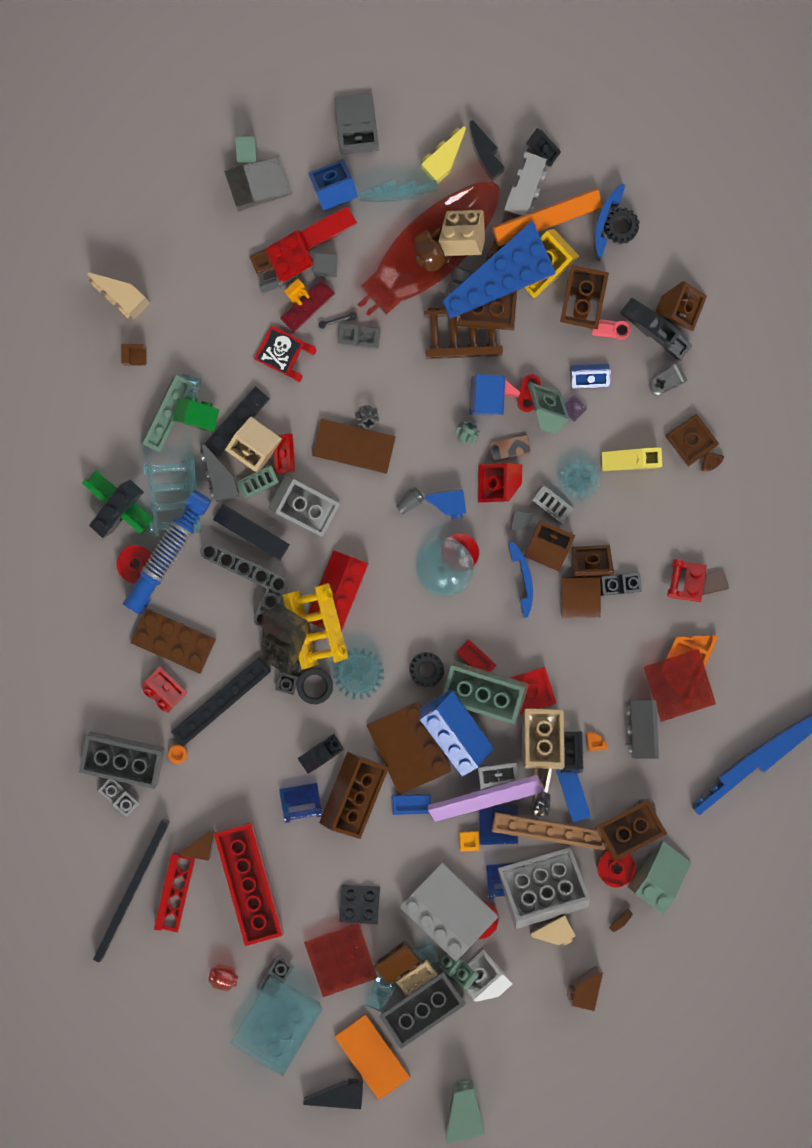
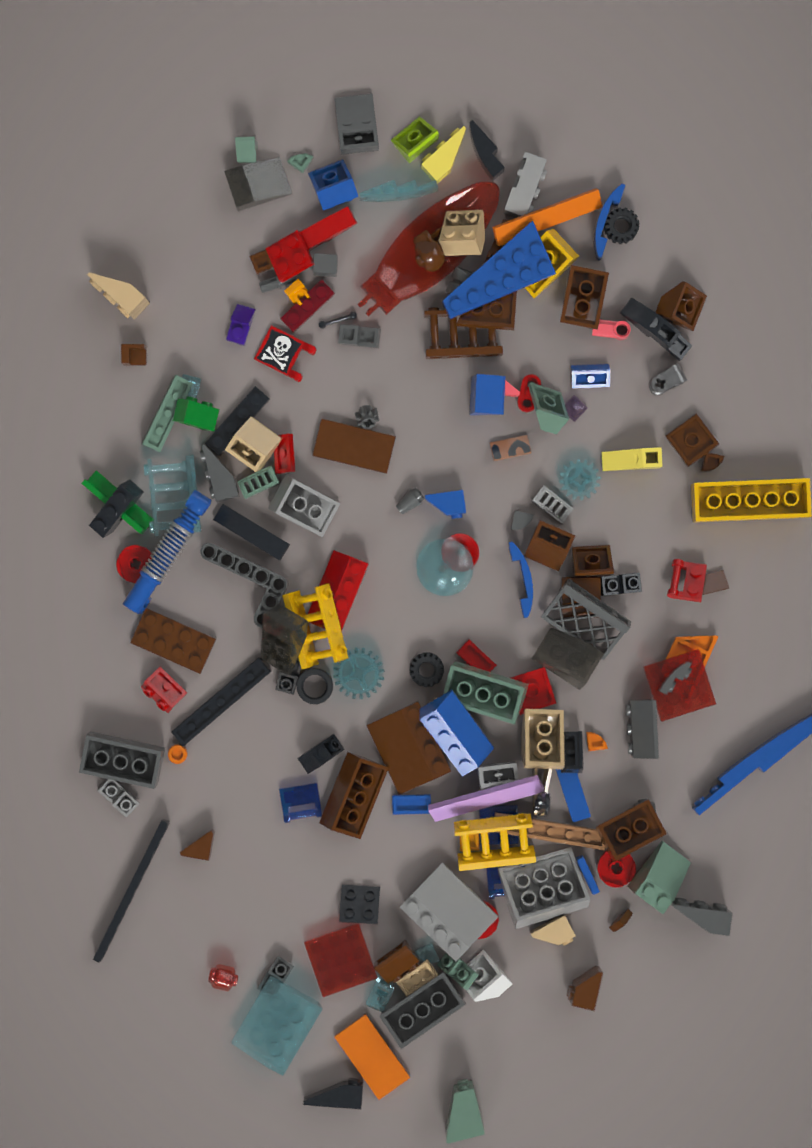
(167, 891): red fence -> none
(240, 324): none -> dark purple slope
(248, 884): red brick -> none
(300, 161): none -> sand green tile
(415, 139): none -> lime slope
(467, 432): sand green gear -> none
(497, 857): none -> yellow fence
(498, 482): red slope -> none
(543, 147): black slope -> none
(568, 657): none -> clear smoke slope
(587, 875): none -> blue tile
(592, 604): none -> dark grey fence
(680, 672): none -> dark grey slope
(713, 919): none -> dark grey slope
(751, 500): none -> yellow brick

